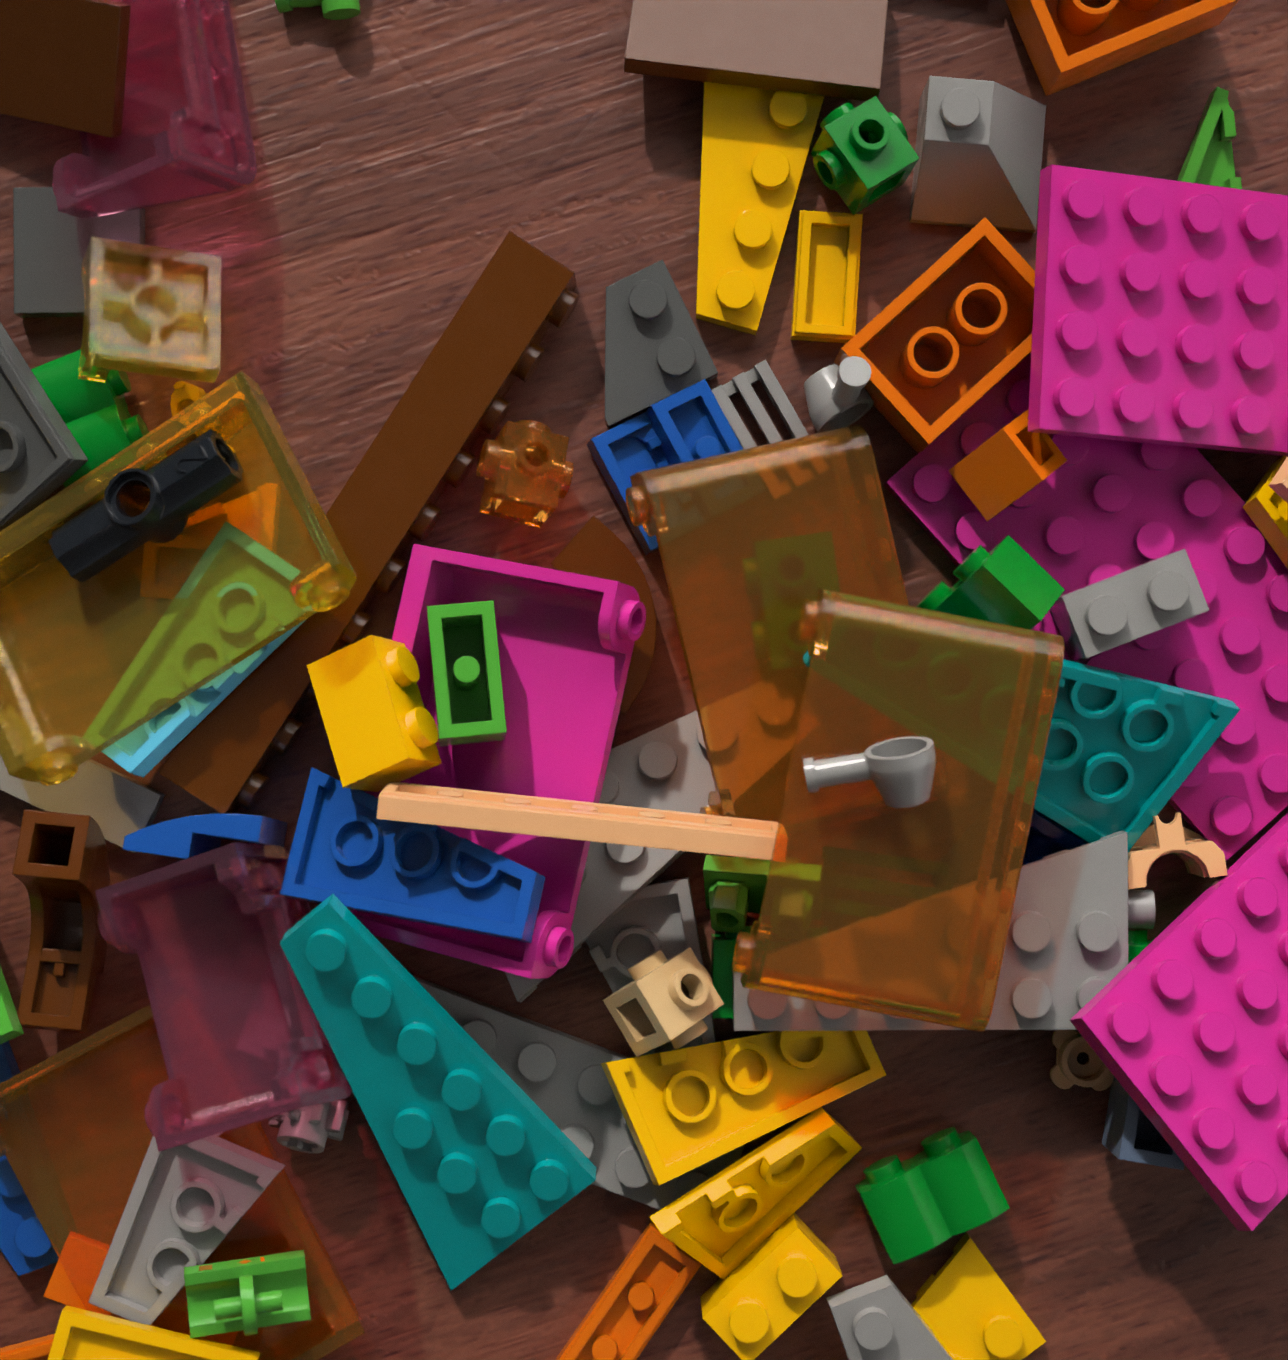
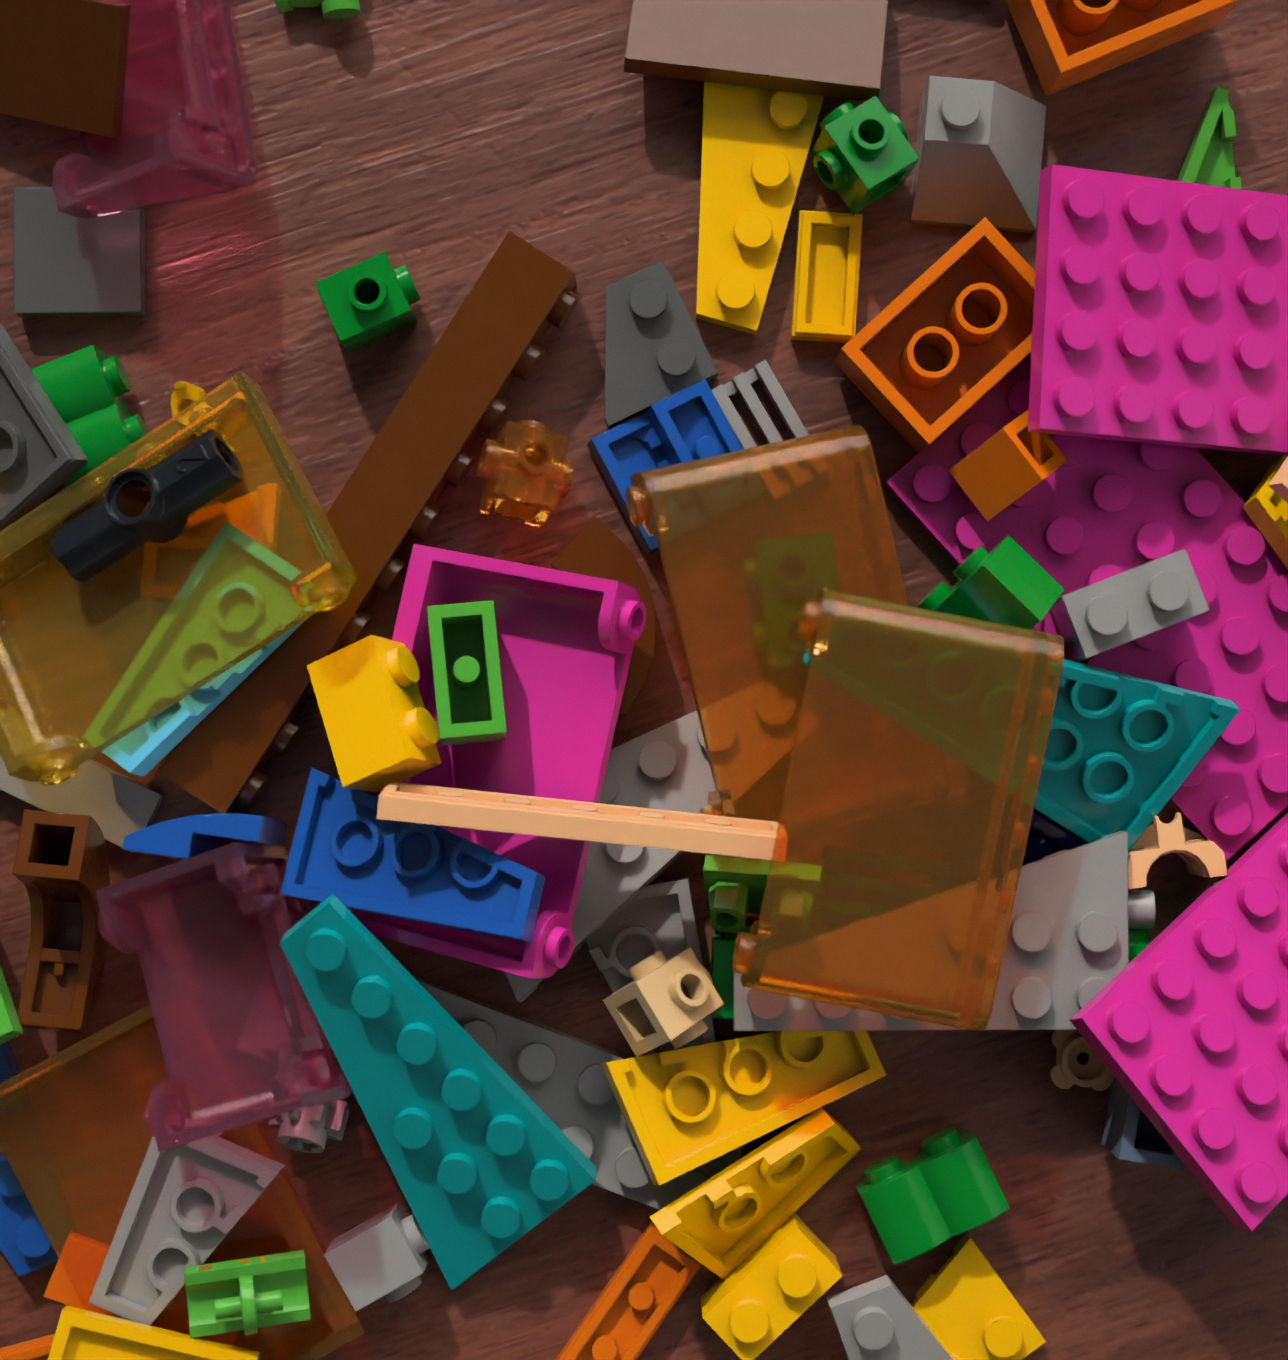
(150, 312): clear yellow piece -> none
(368, 301): none -> green brick
(379, 1257): none -> light grey brick
(838, 394): light grey bar -> none
(897, 766): light grey bar -> none

